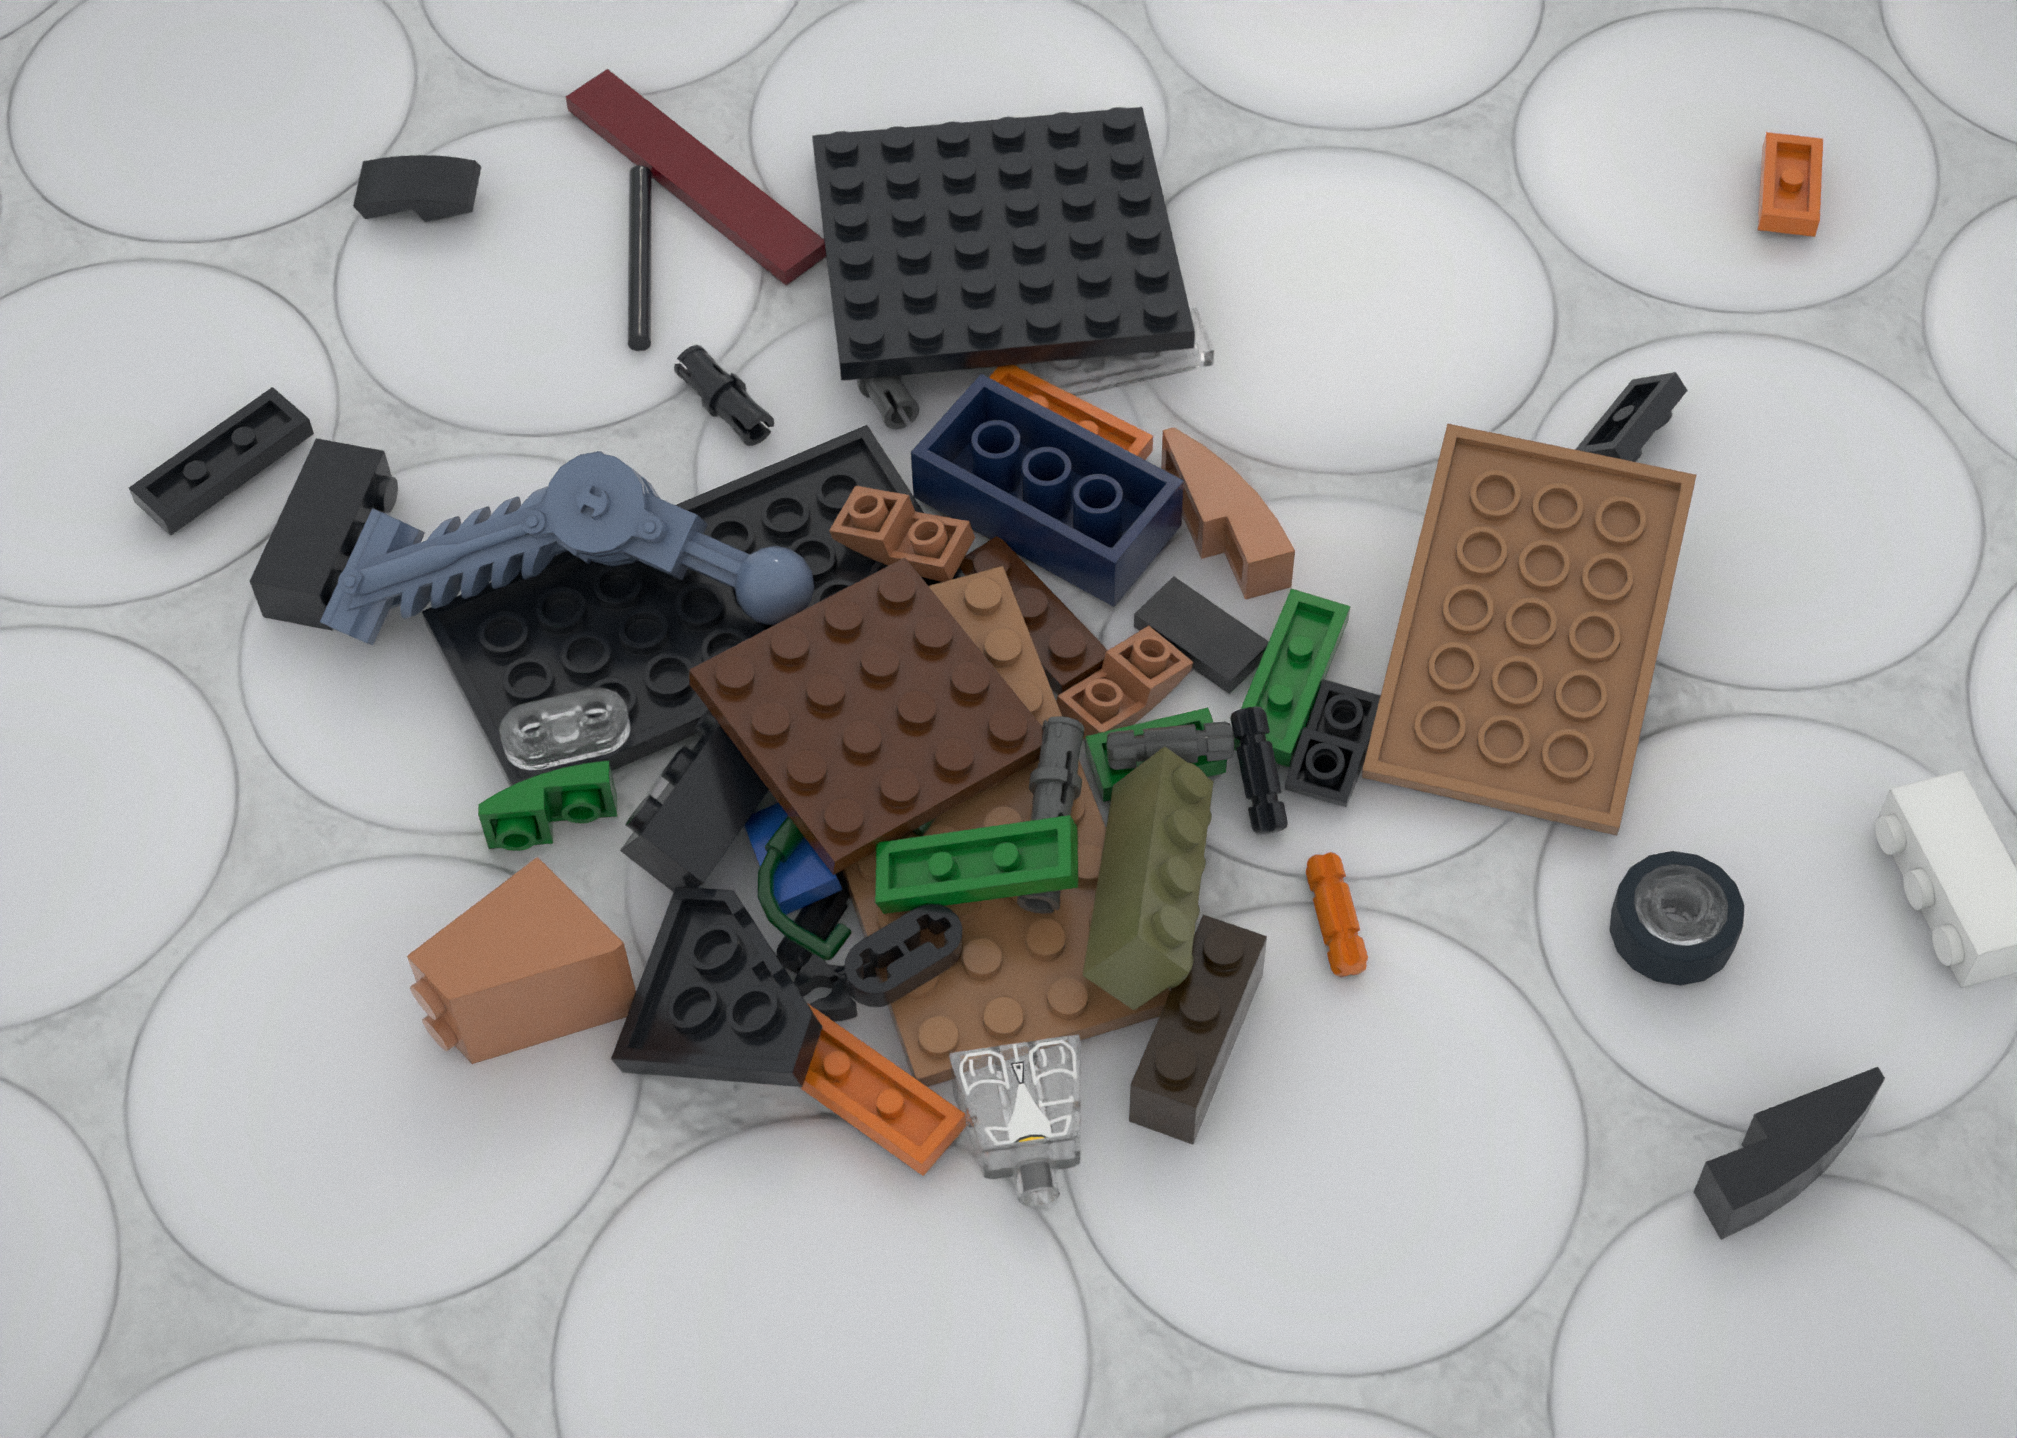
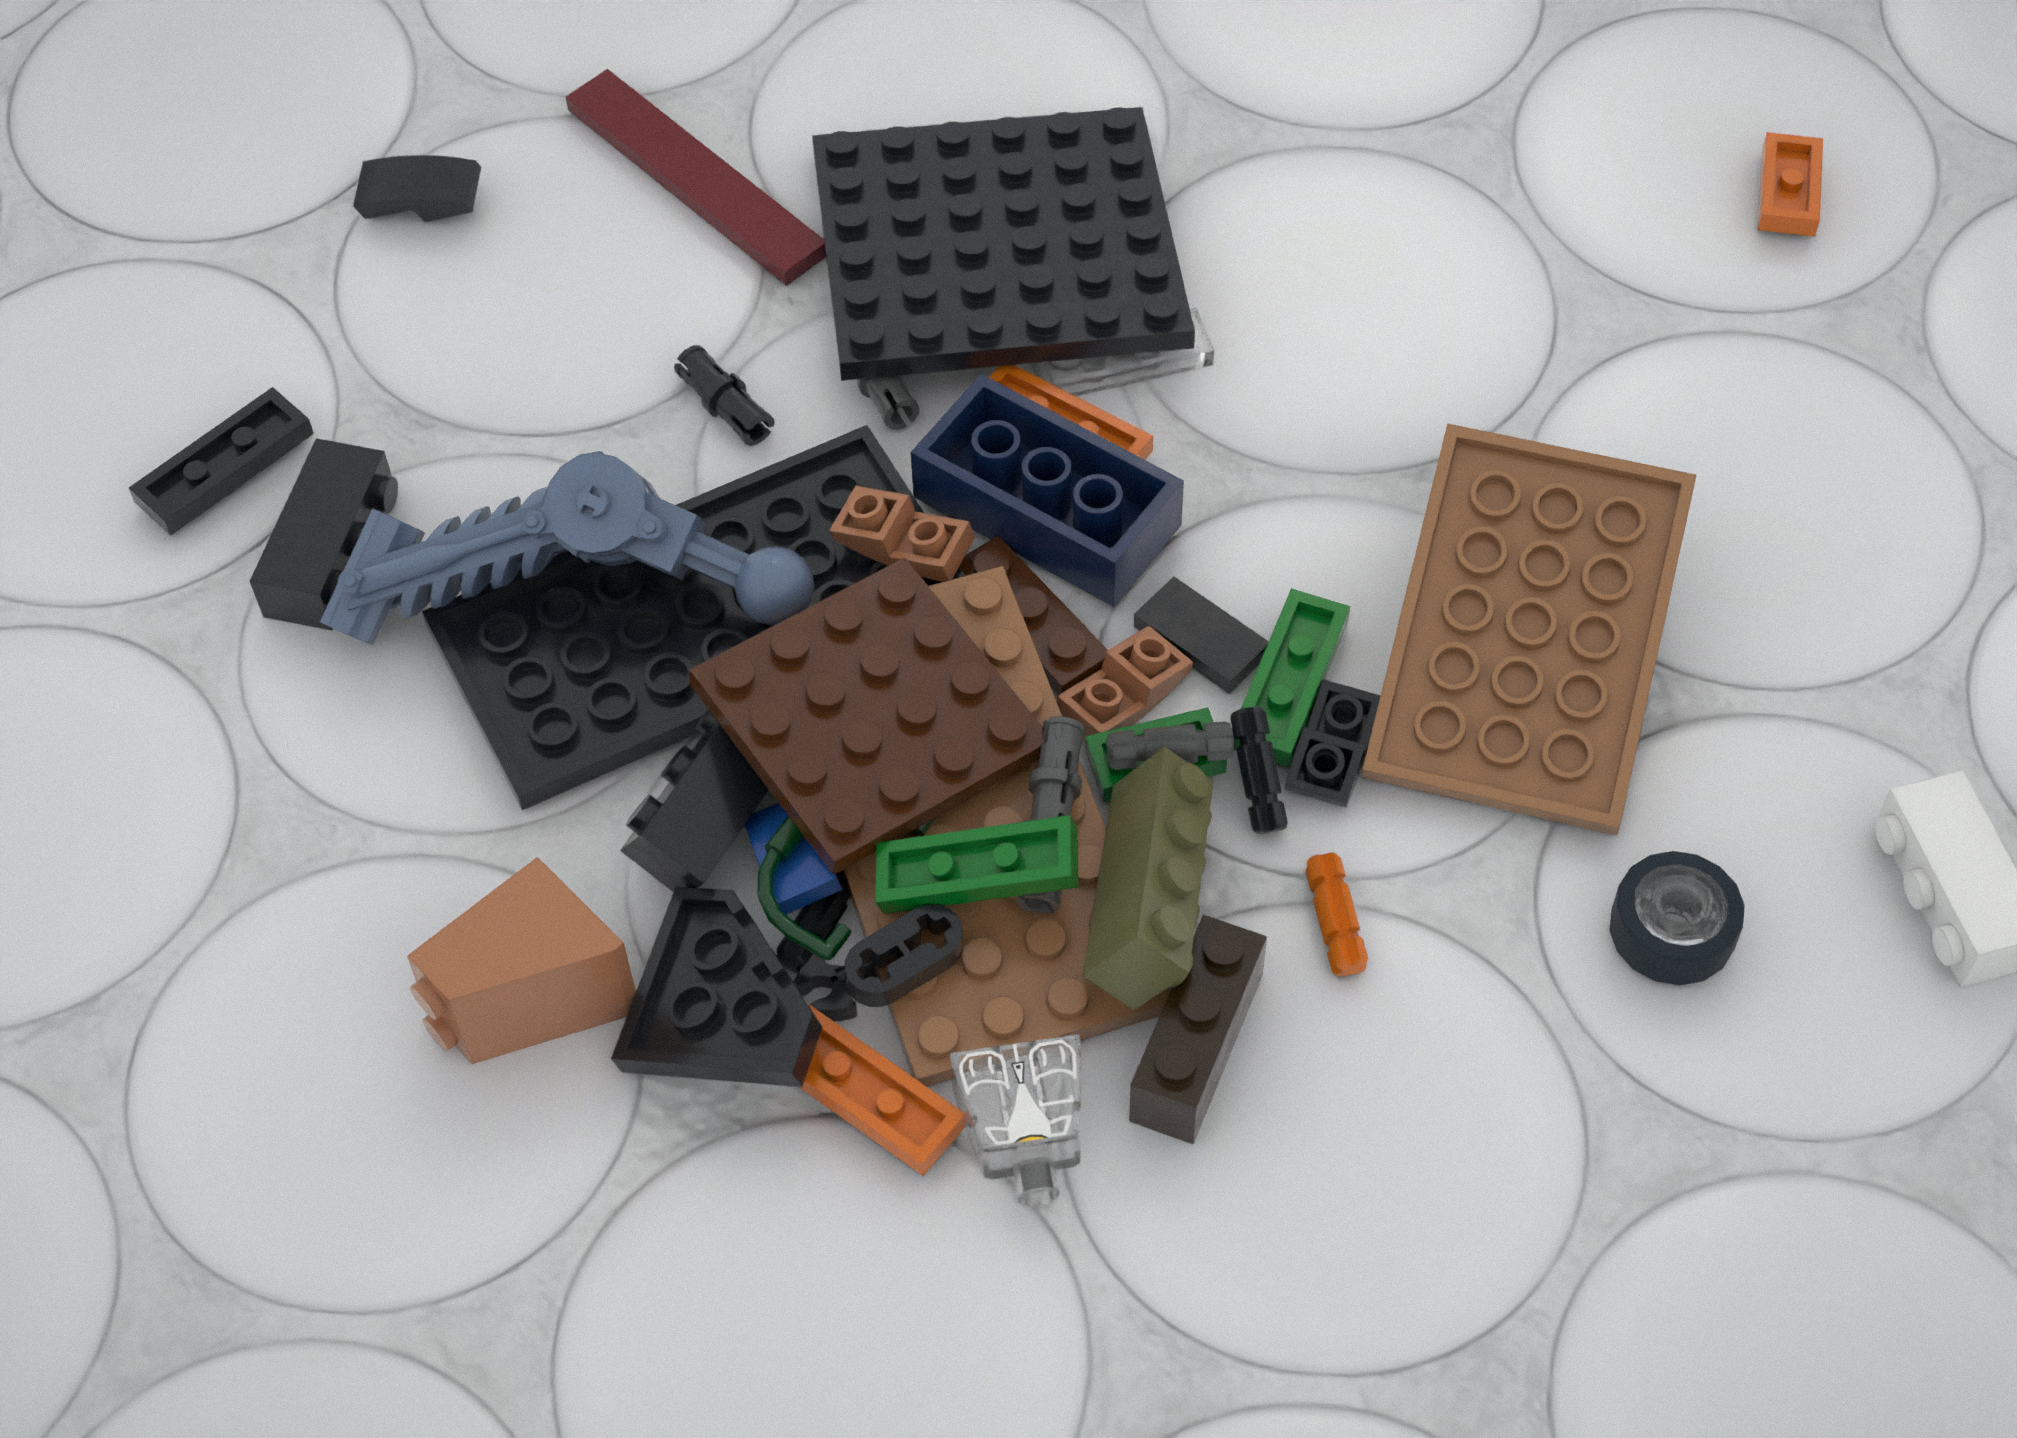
(526, 810): green slope -> none
(564, 729): clear plate -> none
(639, 258): black bar -> none
(1229, 517): nougat slope -> none
(1634, 417): black plate -> none
(1784, 1152): black slope -> none

